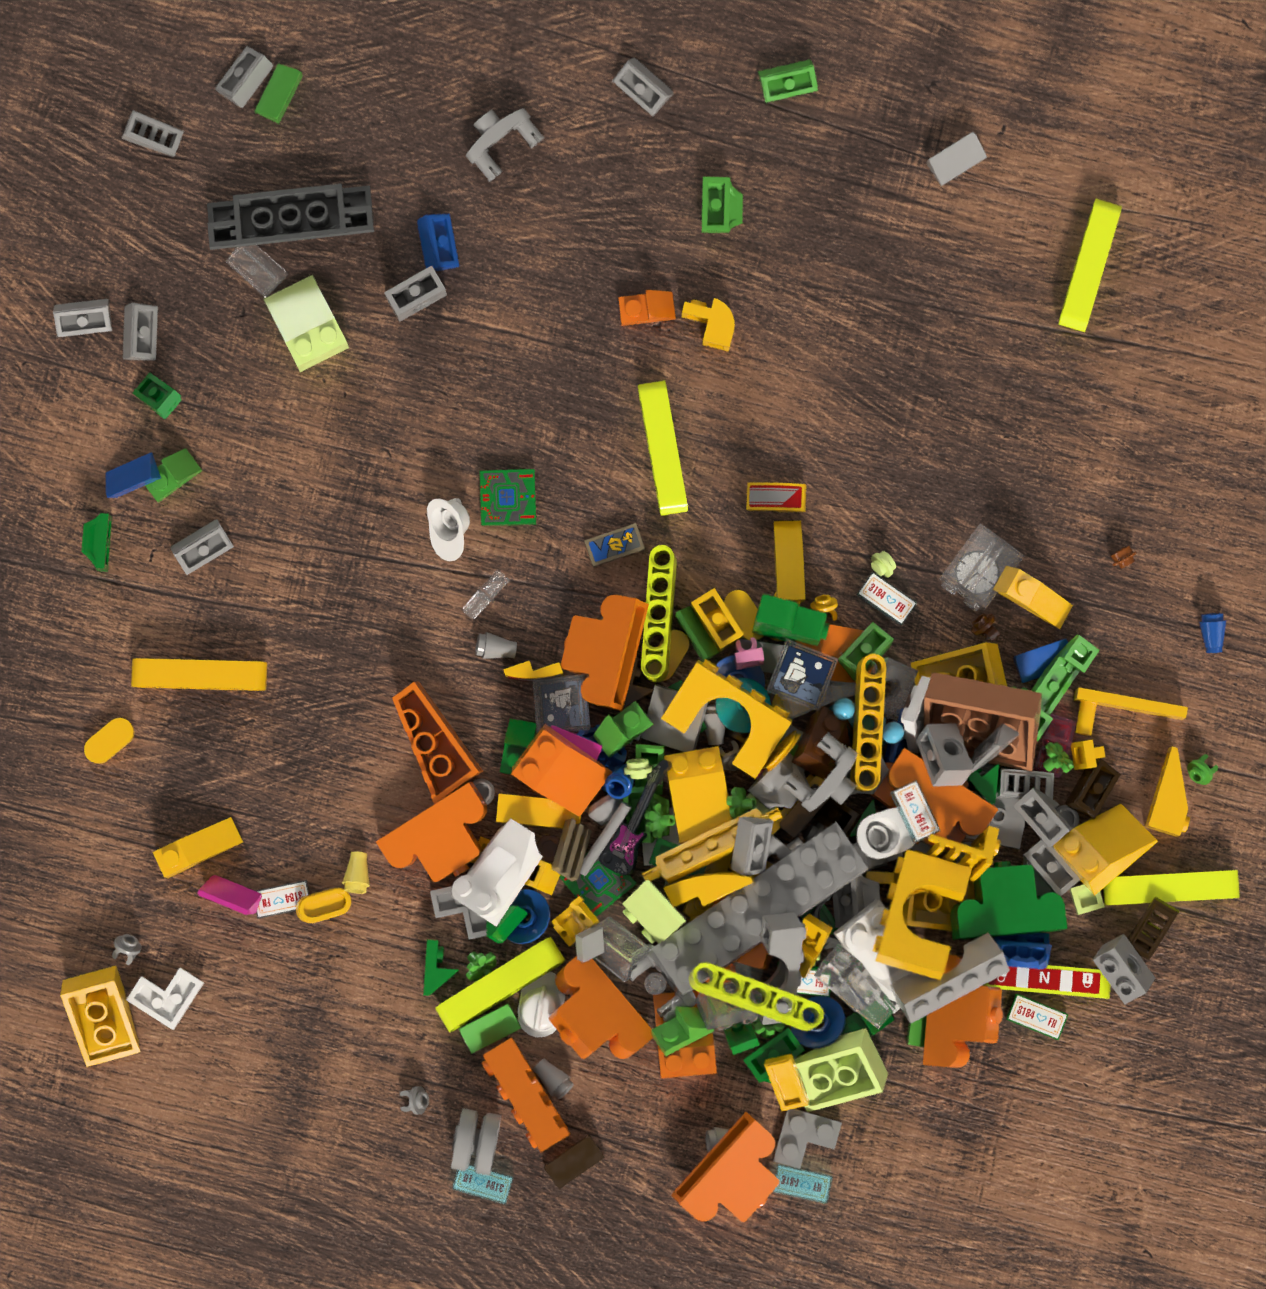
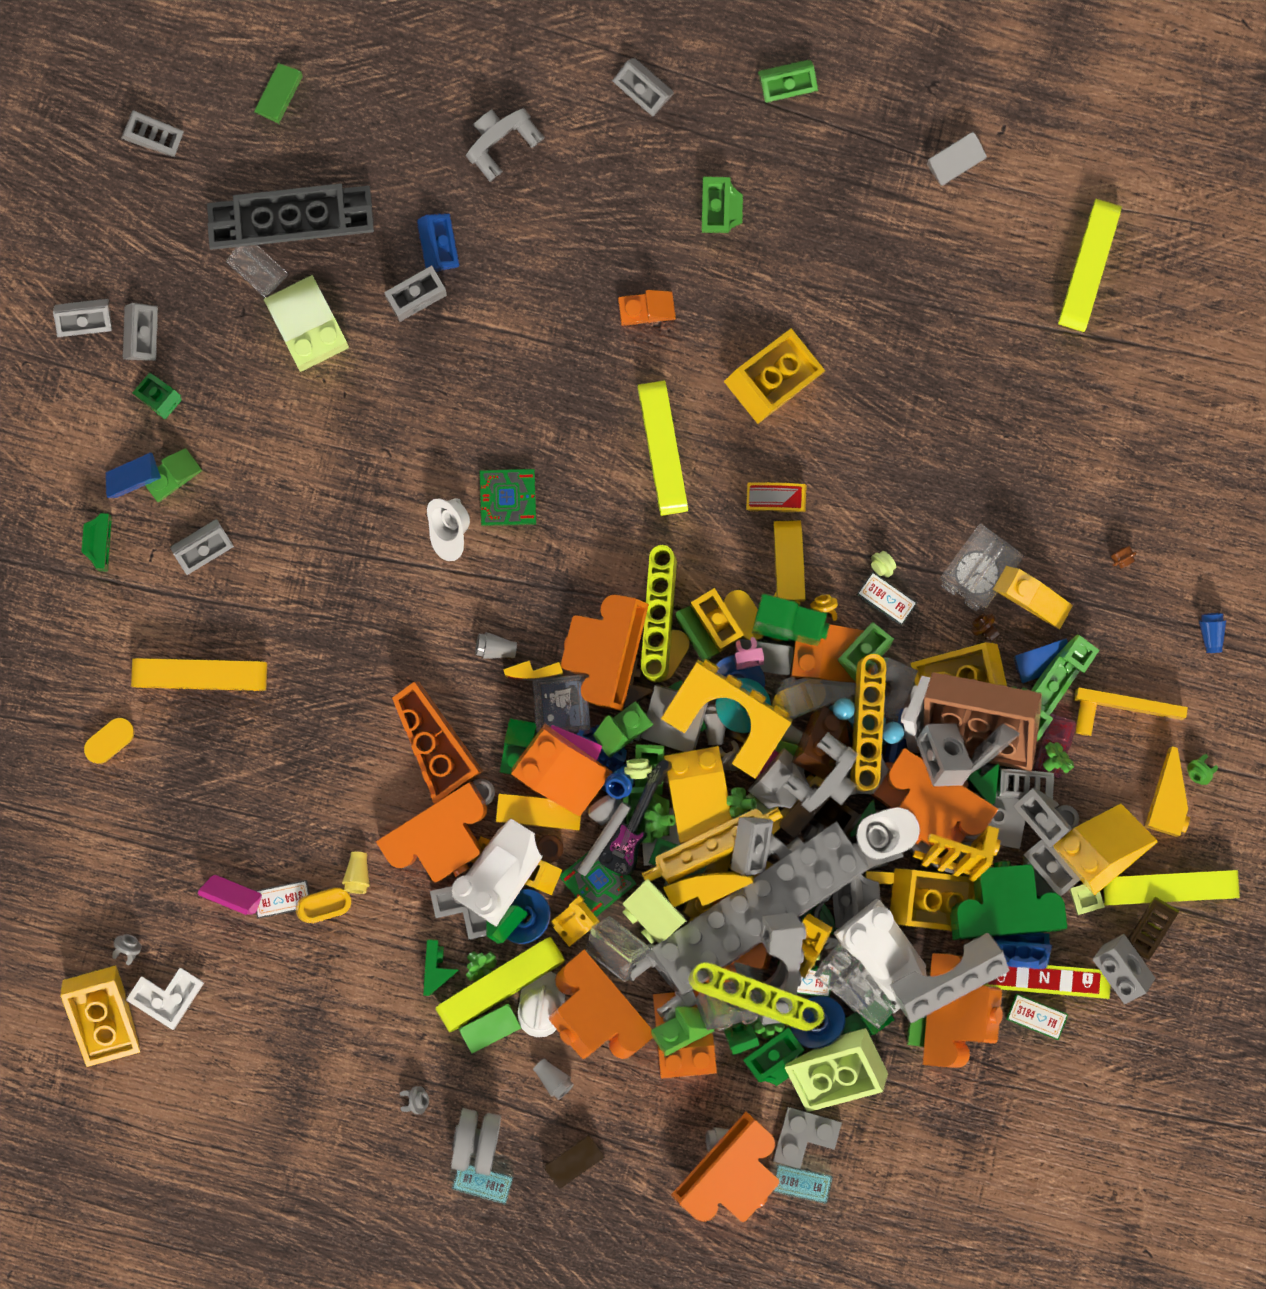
(197, 847): yellow slope -> none
(244, 76): light grey slope -> none
(485, 594): clear axle -> none
(526, 1094): orange wedge -> none
(575, 852): dark tan tile -> none
(589, 943): light grey tile -> none
(614, 545): tile -> none
(655, 983): clear axle -> none
(718, 320): yellow brick -> none
(774, 375): none -> yellow slope
(782, 750): yellow wheel -> none
(786, 1082): yellow tile -> none
(802, 675): tile -> none
(898, 944): yellow arch -> none
(915, 811): white tile -> none
(1085, 754): yellow tile -> none
(1093, 789): dark brown slope -> none

